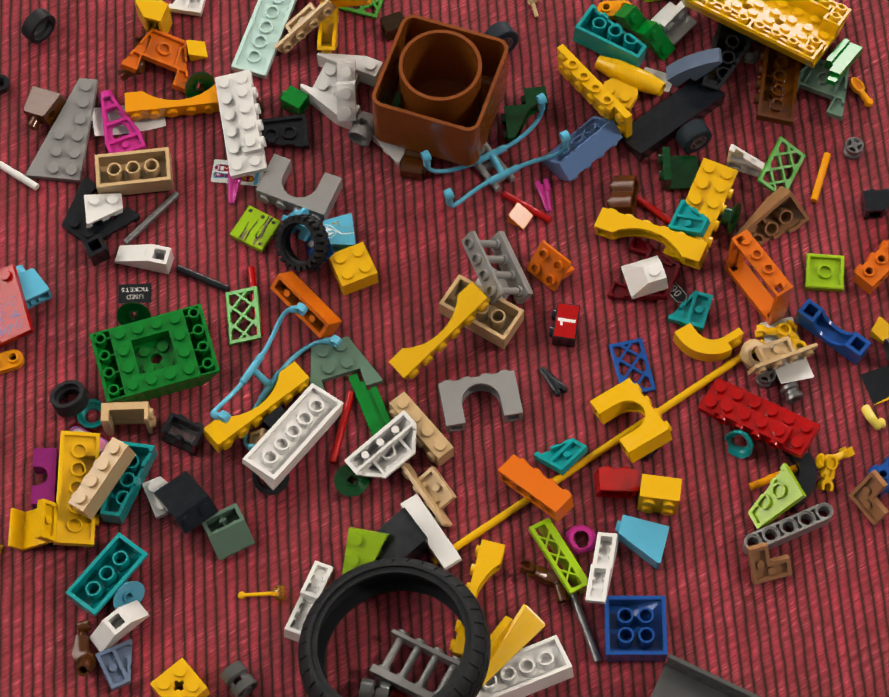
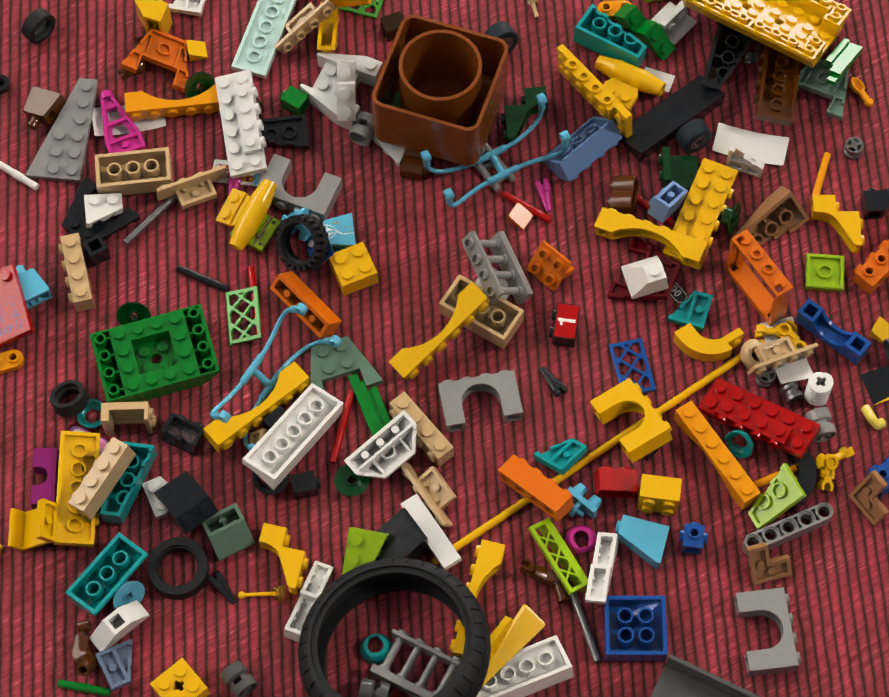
(77, 271): none -> tan brick
(83, 687): none -> green piece
(135, 293): black sticker -> none
(146, 257): white slope -> none
(176, 545): none -> black tyre
(193, 189): none -> tan bracket
(222, 587): none -> black piece
(246, 212): none -> yellow plate
(292, 560): none -> yellow arch
(305, 485): none -> black brick
(377, 657): none -> teal piece
(583, 505): none -> medium azure hips
(667, 201): none -> medium blue brick
(689, 220): teal wing -> none
(693, 66): sand blue slope -> none
(693, 538): none -> blue brick
(735, 478): none -> light orange arch
(764, 147): none -> white sticker
(774, 605): none -> light grey arch
(794, 167): bright green window -> none
(818, 388): none -> white piece
(823, 417): none -> light grey wheel
(846, 223): none -> yellow arch

